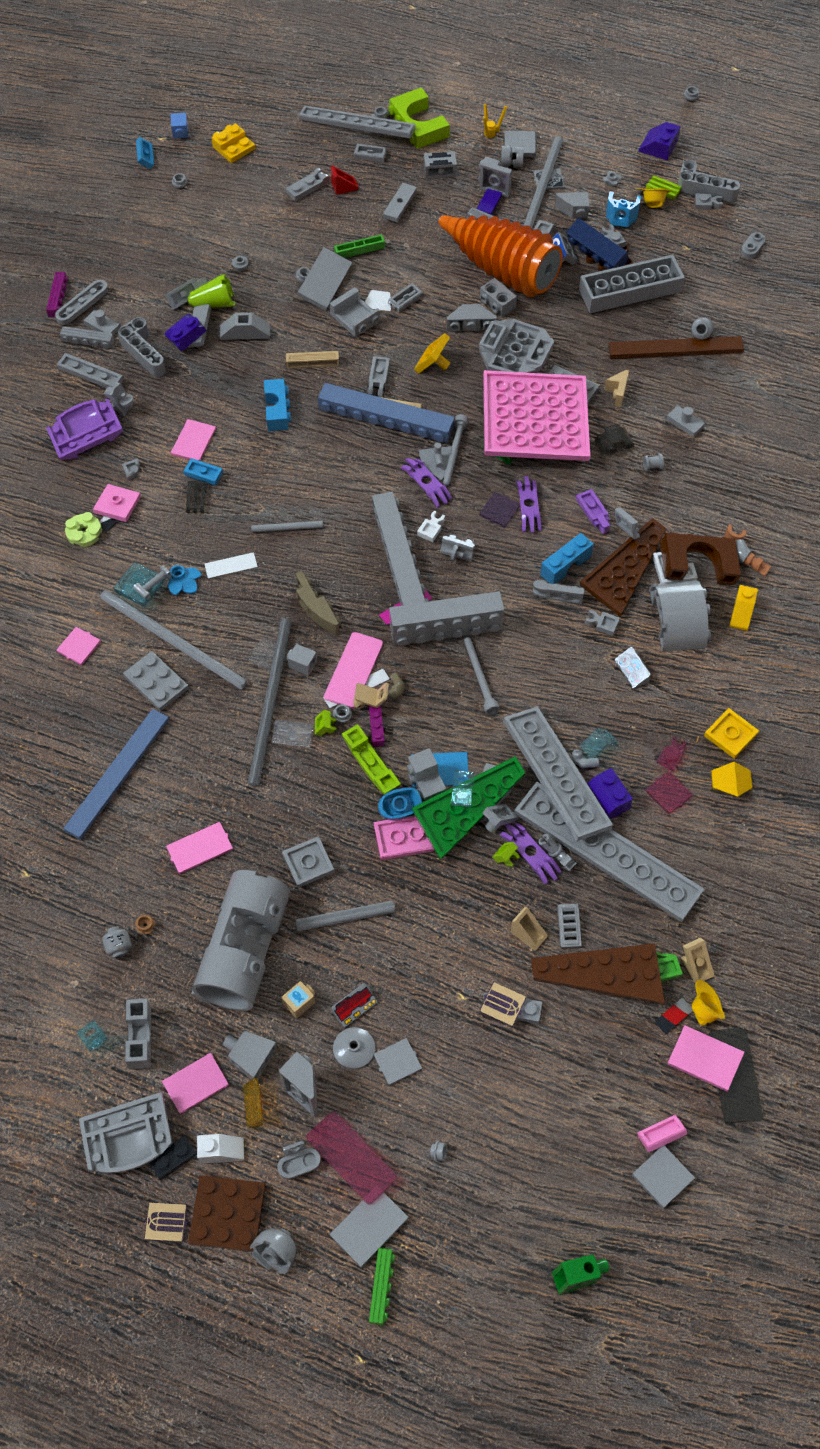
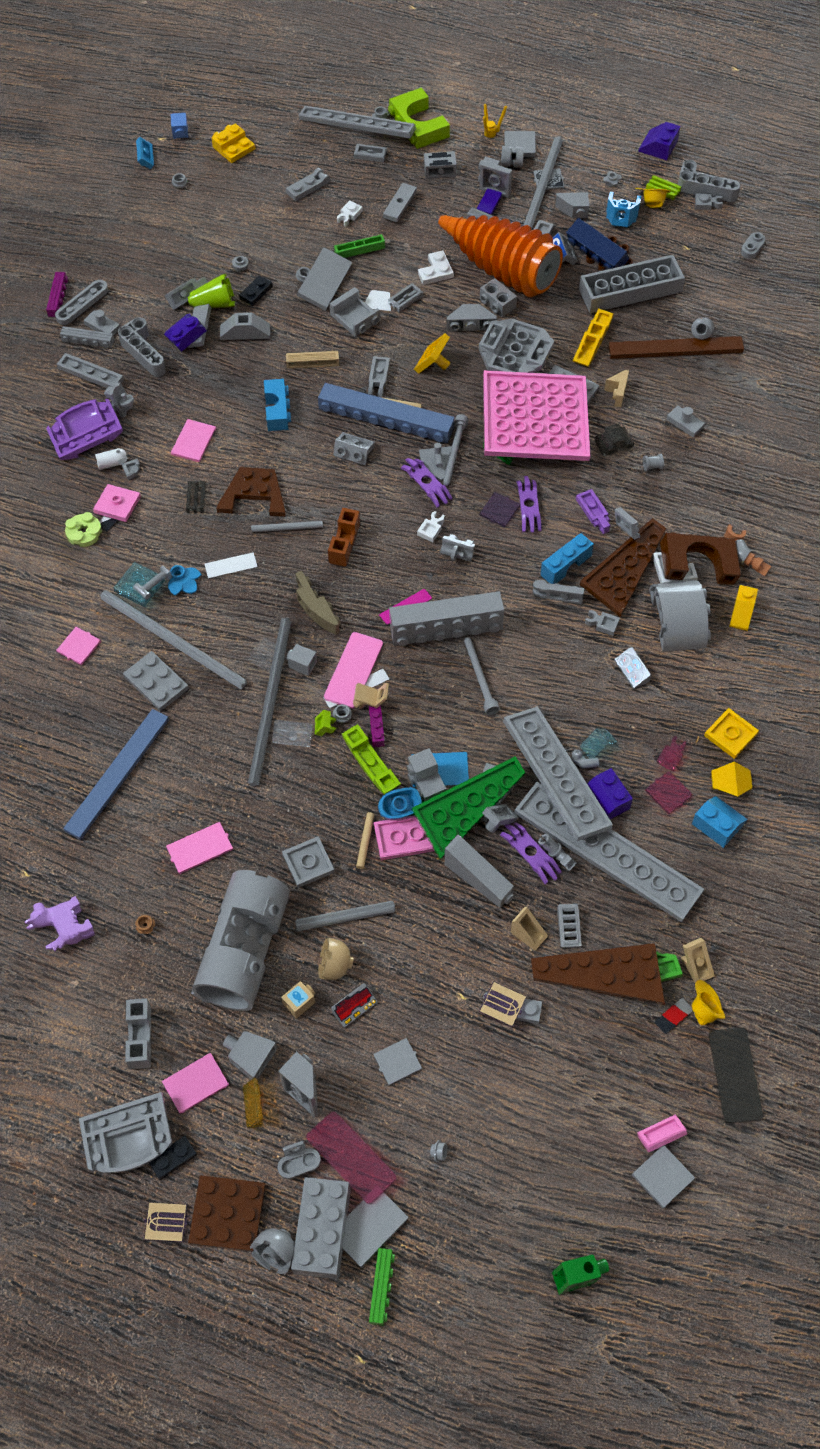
(64, 920): none -> lavender animal
(94, 1040): clear light blue bracket -> none
(111, 458): none -> white piece
(116, 942): light grey head -> none
(203, 471): dark azure plate -> none
(219, 1148): white slope -> none
(253, 485): none -> reddish brown wing
(256, 290): none -> black plate
(321, 1228): none -> light grey brick
(335, 959): none -> tan cylinder
(342, 181): red slope -> none
(342, 544): none -> dark orange arch
(349, 211): none -> white plate
(353, 448): none -> light grey bracket
(356, 1057): light grey dish -> none
(365, 840): none -> tan bar
(398, 549): light grey brick -> none
(398, 687): dark tan arm -> none
(438, 271): none -> white plate
(462, 791): clear light blue bracket -> none
(478, 872): none -> light grey slope
(505, 852): lime tile -> none
(593, 337): none -> yellow slope
(616, 237): light grey plate -> none
(691, 93): light grey plate -> none
(706, 1058): bright pink tile -> none
(718, 821): none -> dark azure slope

